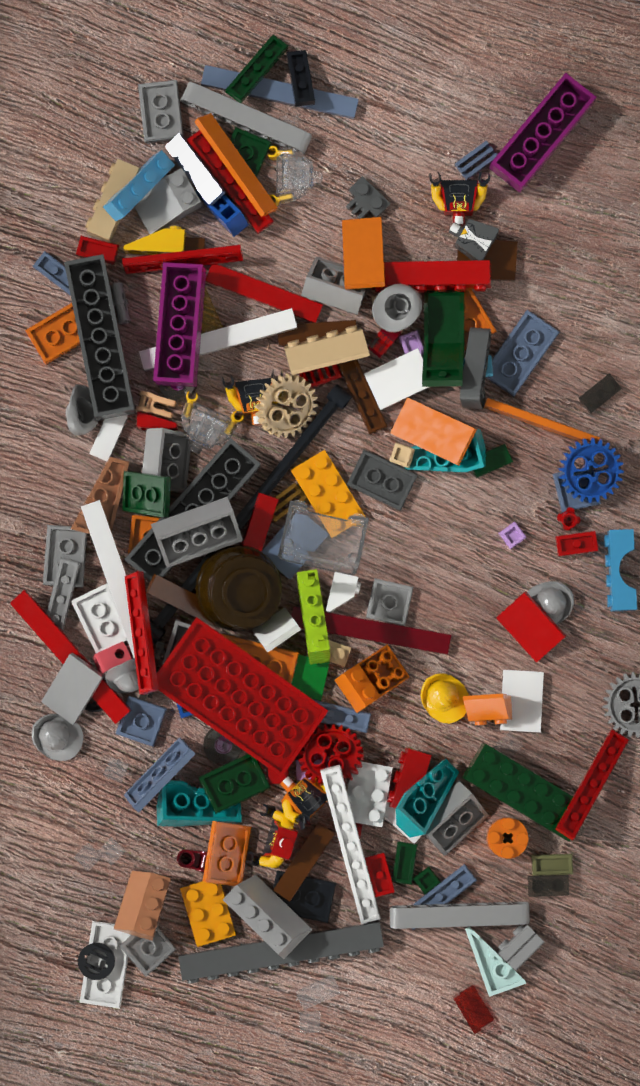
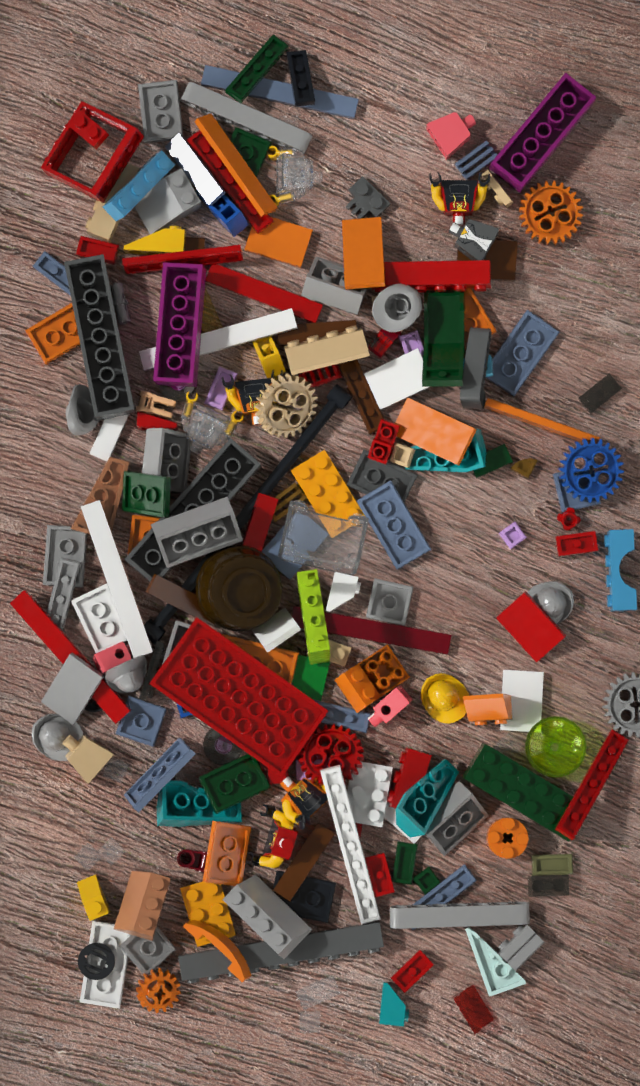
(86, 756): none -> tan torso
(88, 129): none -> red plate
(93, 897): none -> yellow slope
(113, 168): none -> red window
(141, 633): red tile -> none
(151, 986): none -> orange gear
(217, 394): none -> lavender tile
(239, 965): none -> orange slope
(268, 356): none -> yellow slope
(280, 242): none -> orange tile
(384, 441): none -> red slope
(392, 1008): none -> teal slope
(393, 525): none -> sand blue tile
(395, 700): none -> coral torso
(412, 971): none -> red plate
(450, 132): none -> coral torso
(501, 197): none -> tan plate
(524, 467): none -> pearl gold tile
(558, 228): none -> orange gear
(570, 746): none -> clear neon green dish

